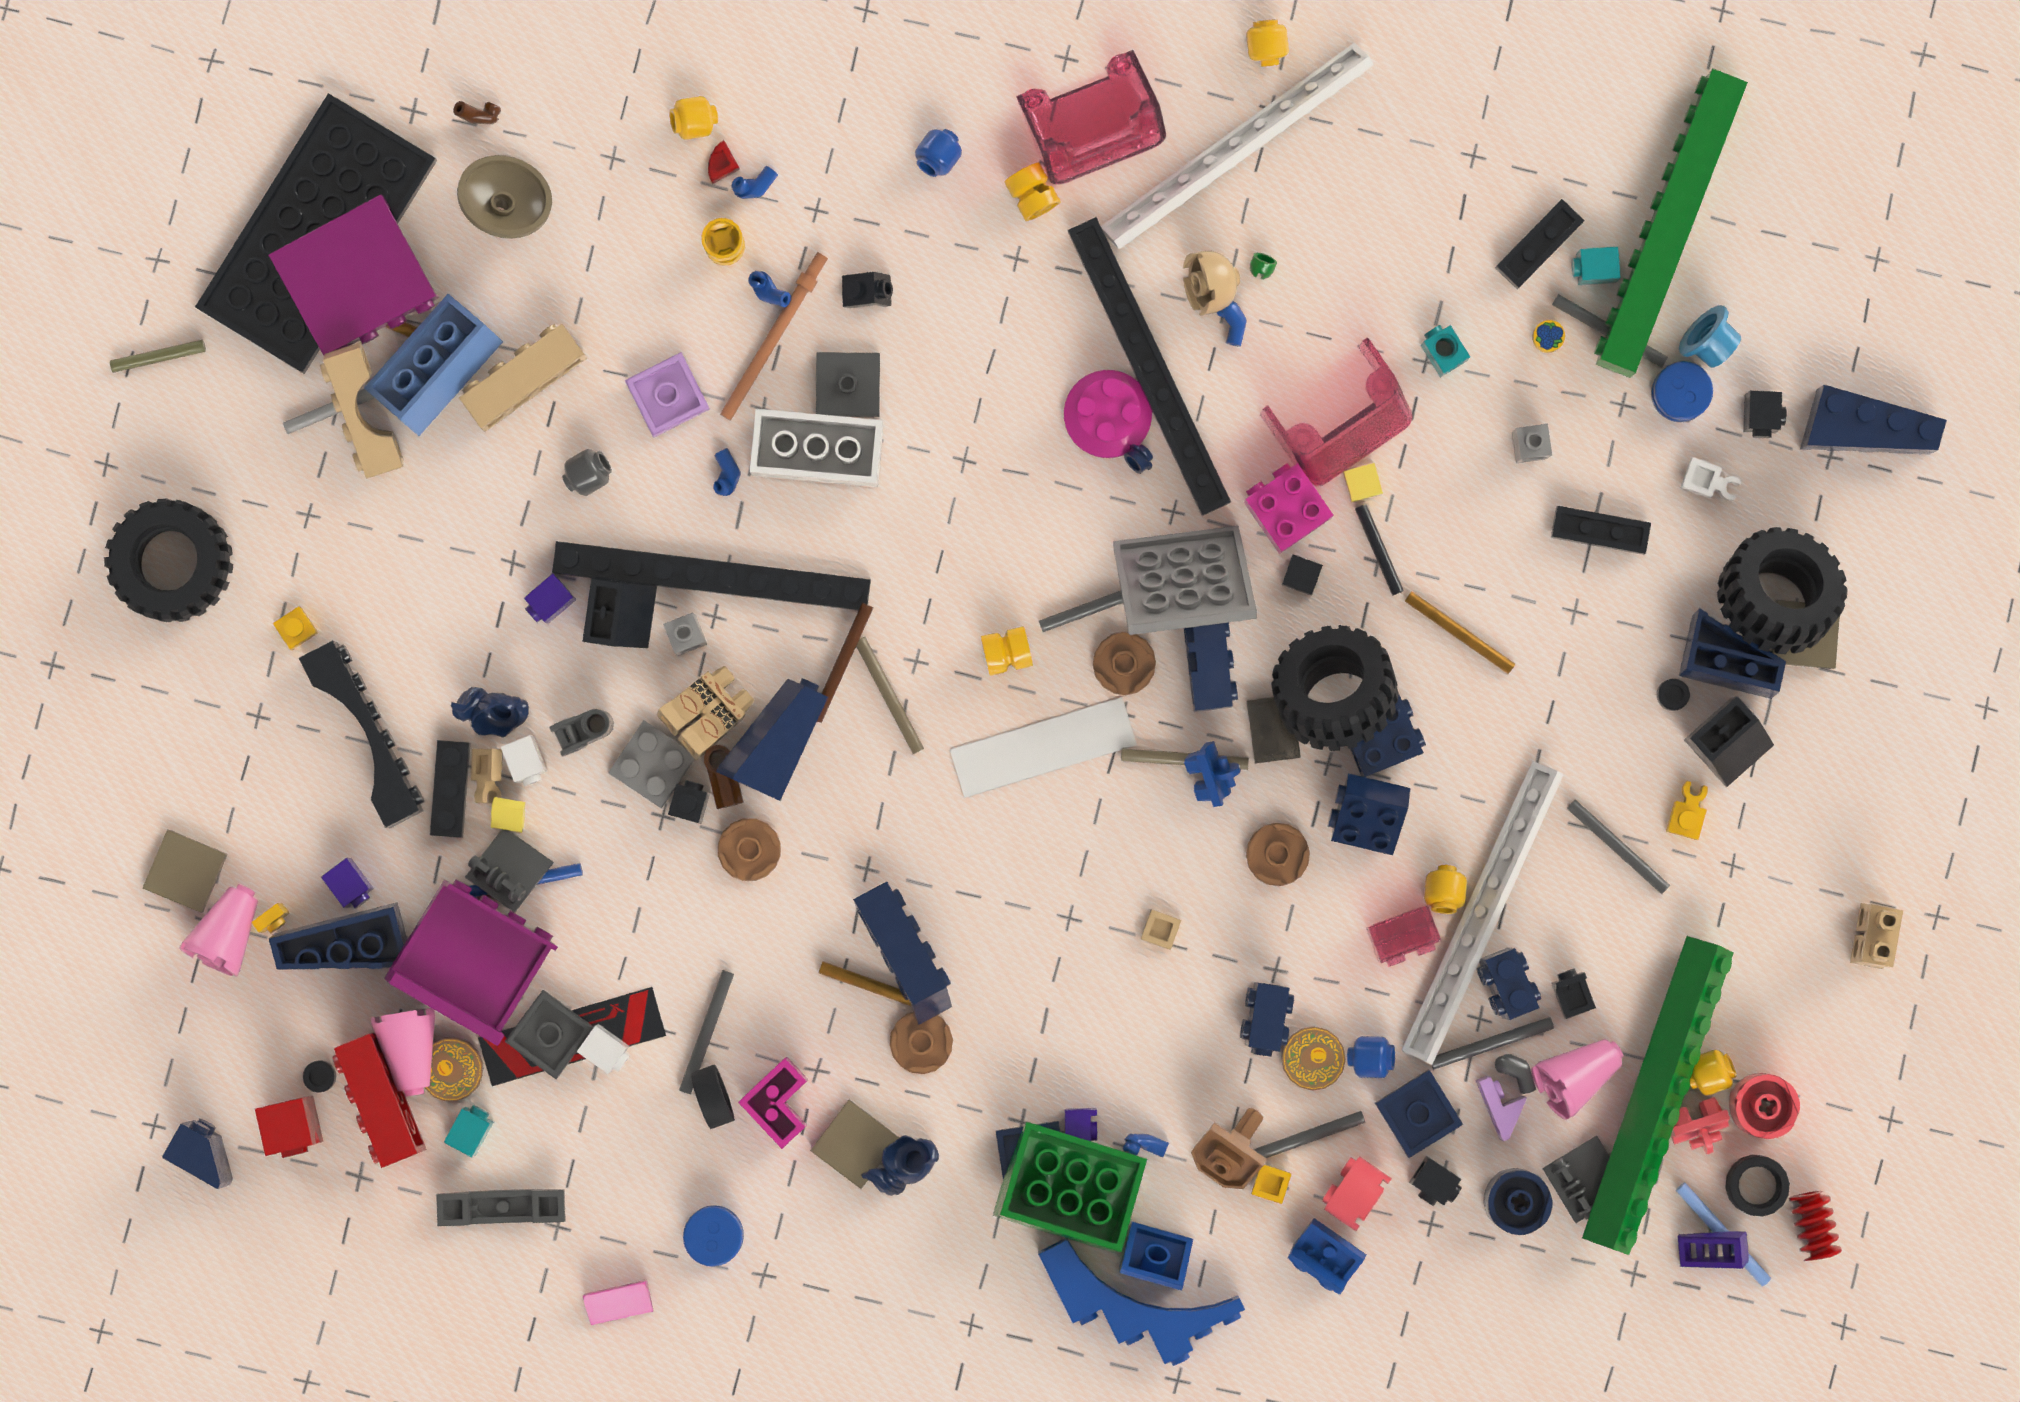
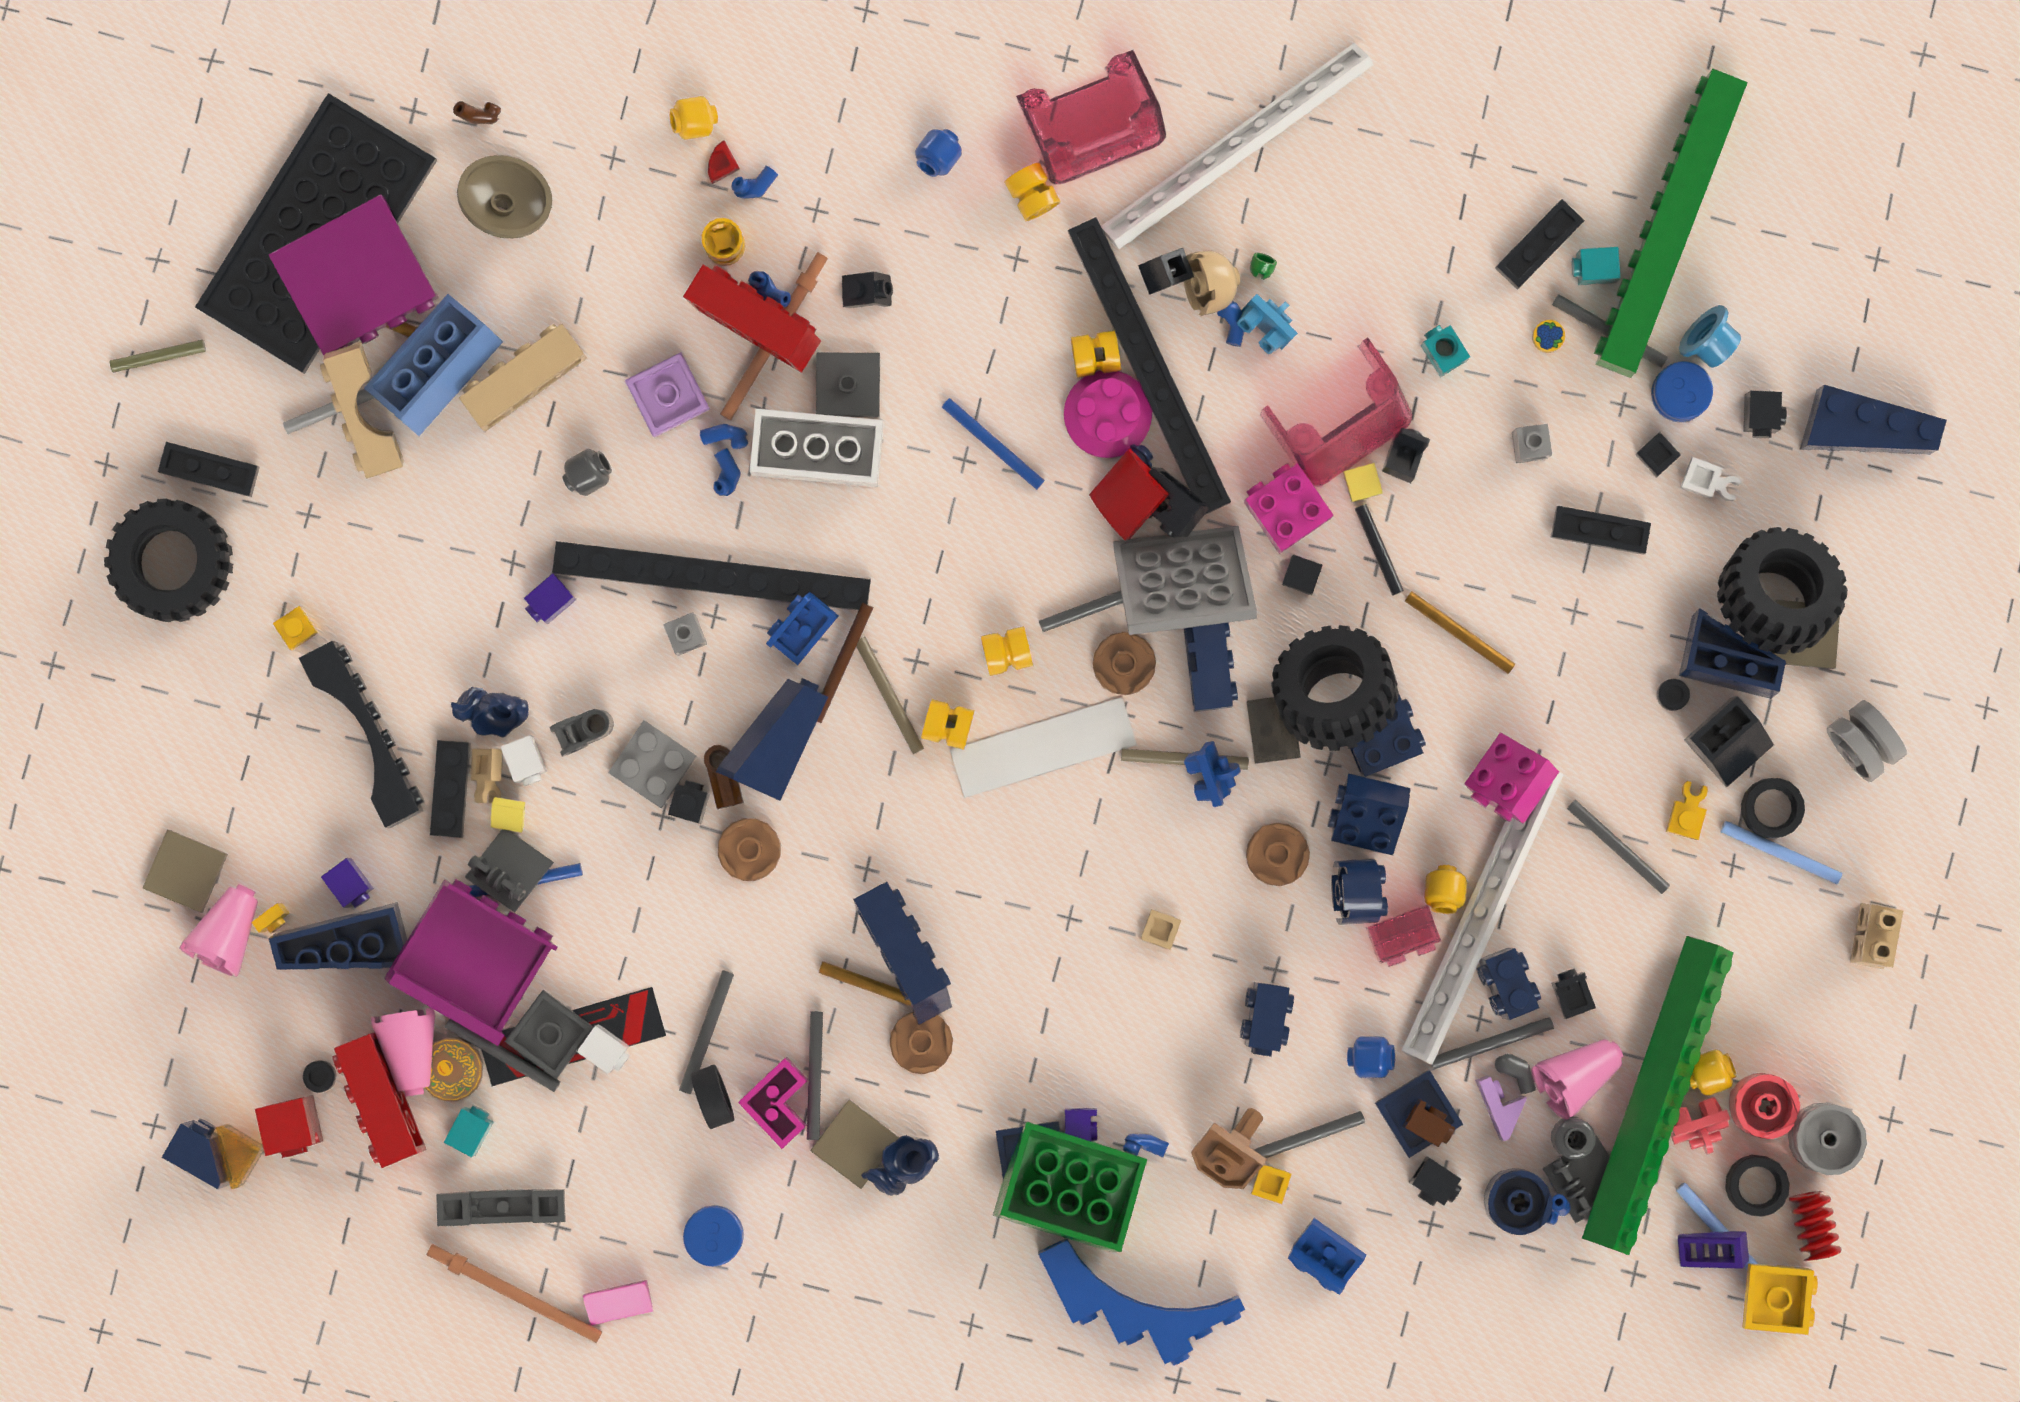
(208, 469): none -> black plate
(239, 1154): none -> clear yellow slope
(459, 1264): none -> nougat bar
(505, 1056): none -> dark grey bar
(619, 613): black slope -> none
(714, 705): tan hips -> none
(725, 432): none -> blue arm
(752, 318): none -> red brick
(802, 628): none -> blue bracket
(814, 1078): none -> dark grey bar
(936, 722): none -> yellow wheel
(993, 443): none -> blue bar
(1084, 353): none -> yellow wheel
(1128, 495): none -> red slope
(1156, 1256): blue slope -> none
(1166, 271): none -> black brick
(1186, 506): none -> black brick
(1267, 42): yellow head -> none
(1270, 321): none -> dark azure hips
(1313, 1058): tile -> none
(1356, 1192): coral brick -> none
(1359, 891): none -> dark blue brick
(1405, 454): none -> black bracket
(1429, 1124): none -> reddish brown brick
(1511, 779): none -> dark pink brick
(1560, 1207): none -> blue arm
(1578, 1147): none -> dark grey head
(1658, 454): none -> black tile
(1779, 1299): none -> yellow plate
(1781, 852): none -> light blue bar
(1789, 790): none -> black tyre
(1846, 1138): none -> light grey wheel
(1866, 741): none -> light grey wheel

